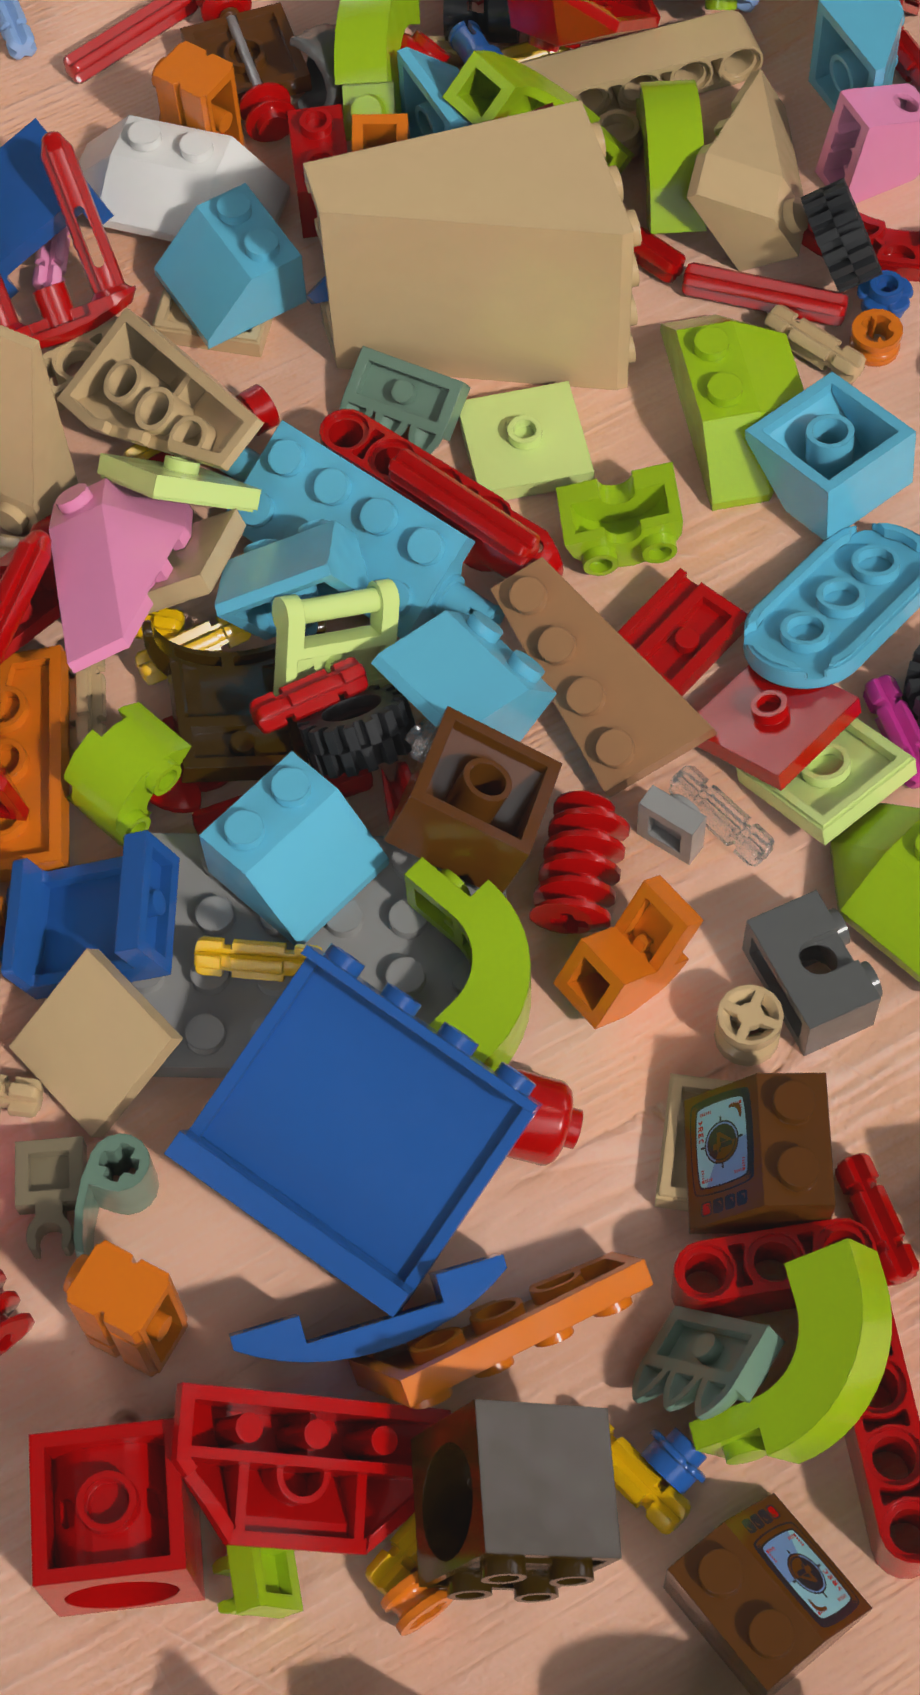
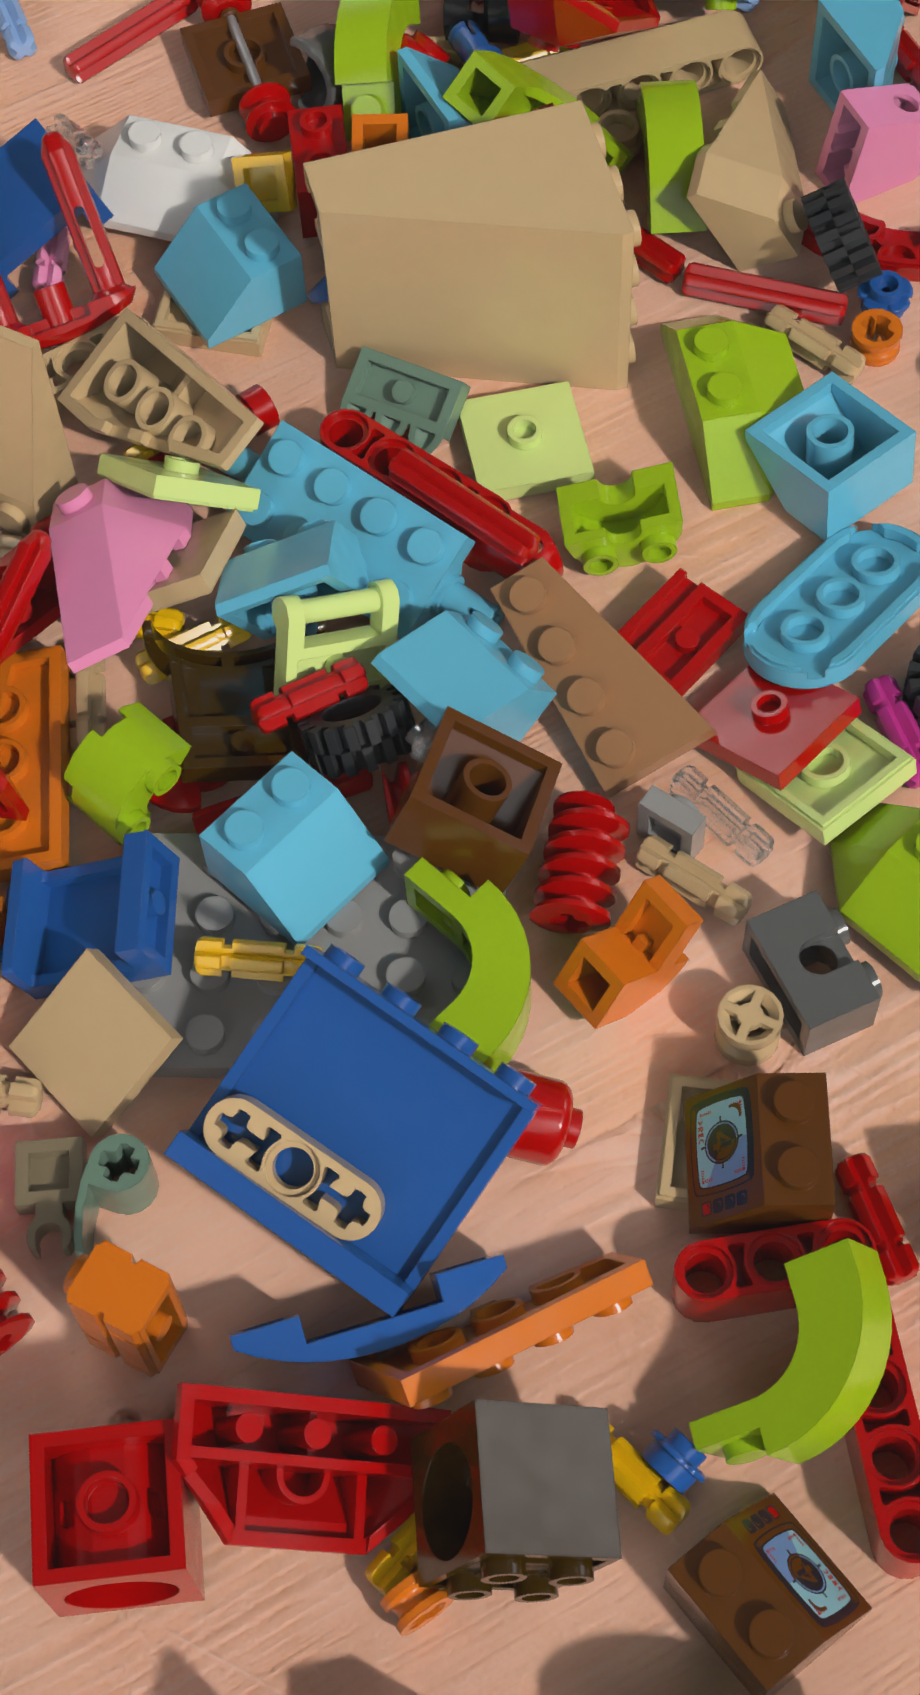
(83, 143): none -> clear axle
(198, 91): orange brick -> none
(260, 1124): none -> tan beam
(262, 1582): lime tile -> none
(269, 177): none -> yellow tile
(693, 879): none -> tan axle
(706, 1362): sand green plate -> none

